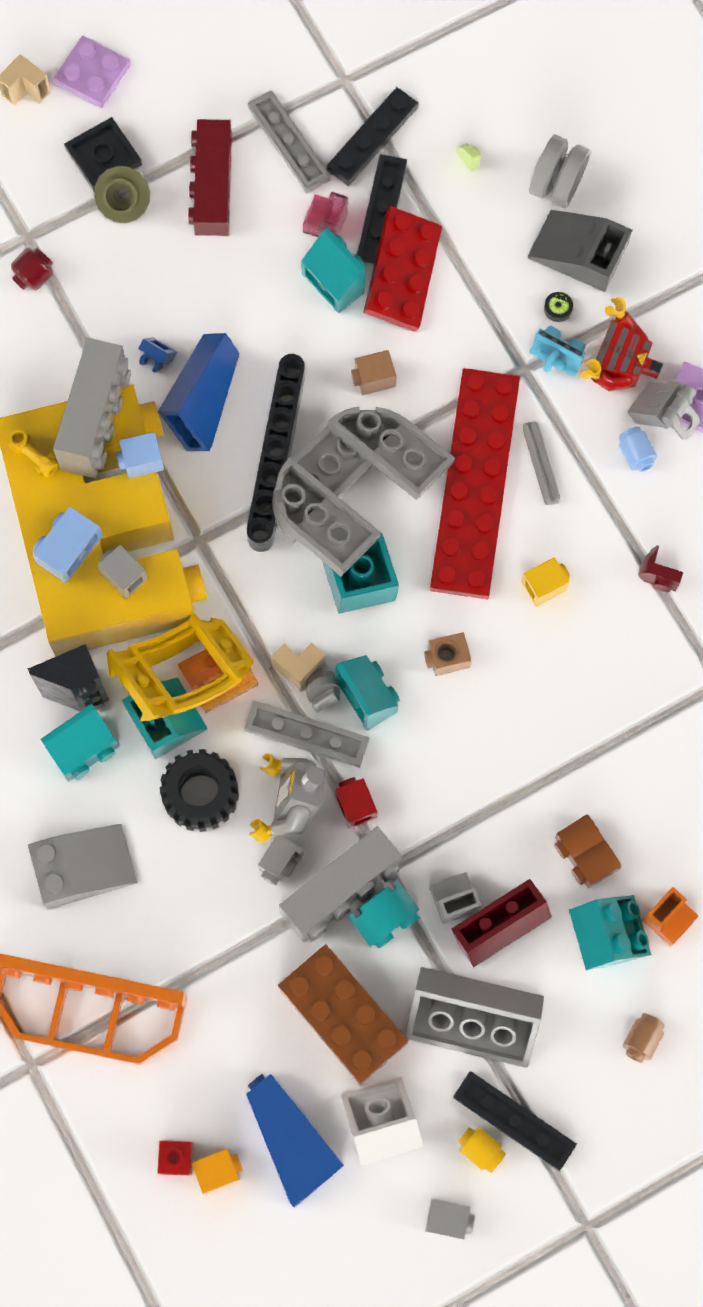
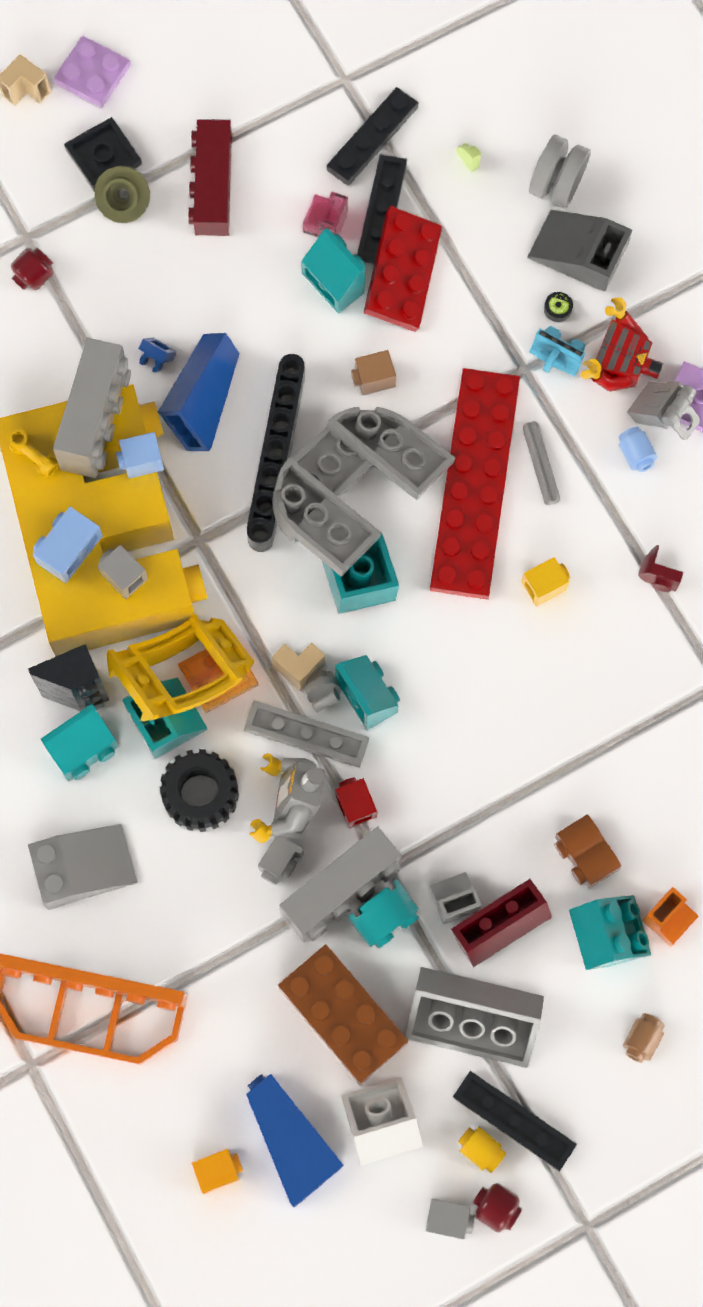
(175, 1158): red brick -> none
(289, 141): light grey tile -> none
(454, 643): medium nougat brick -> none
(497, 1207): none -> dark red head

